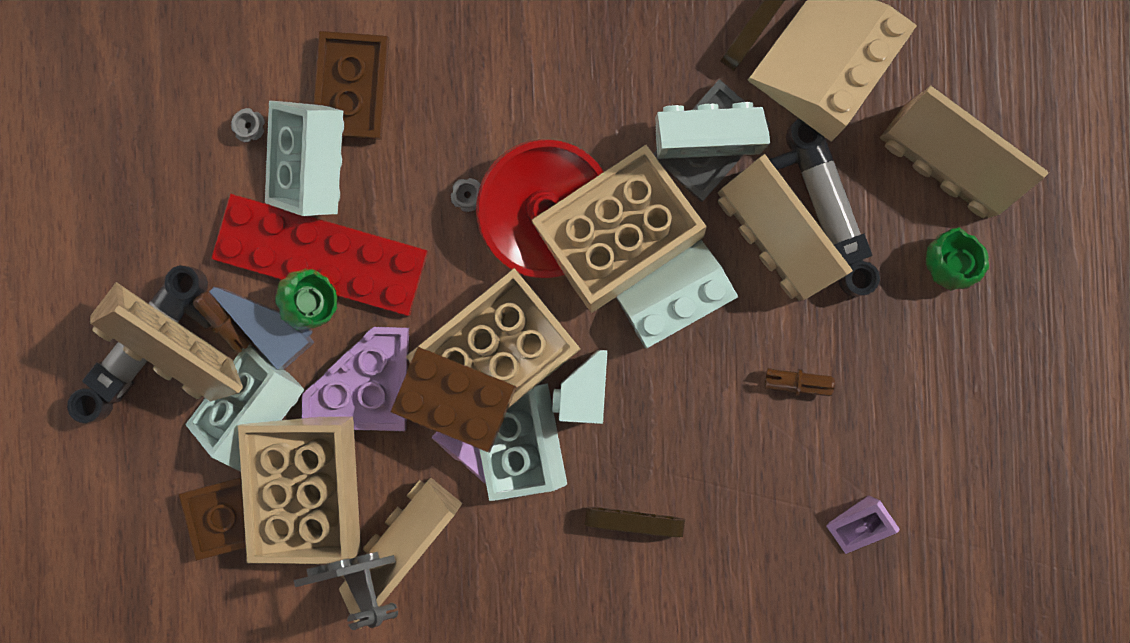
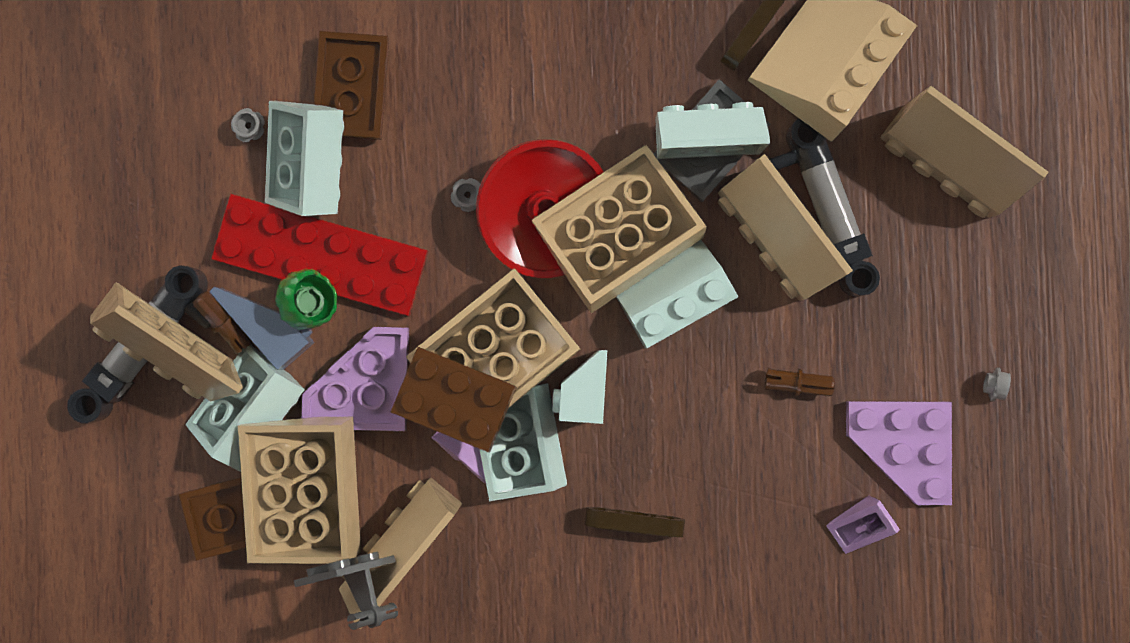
(907, 444): none -> lavender plate
(956, 259): green hair -> none
(997, 384): none -> light grey plate

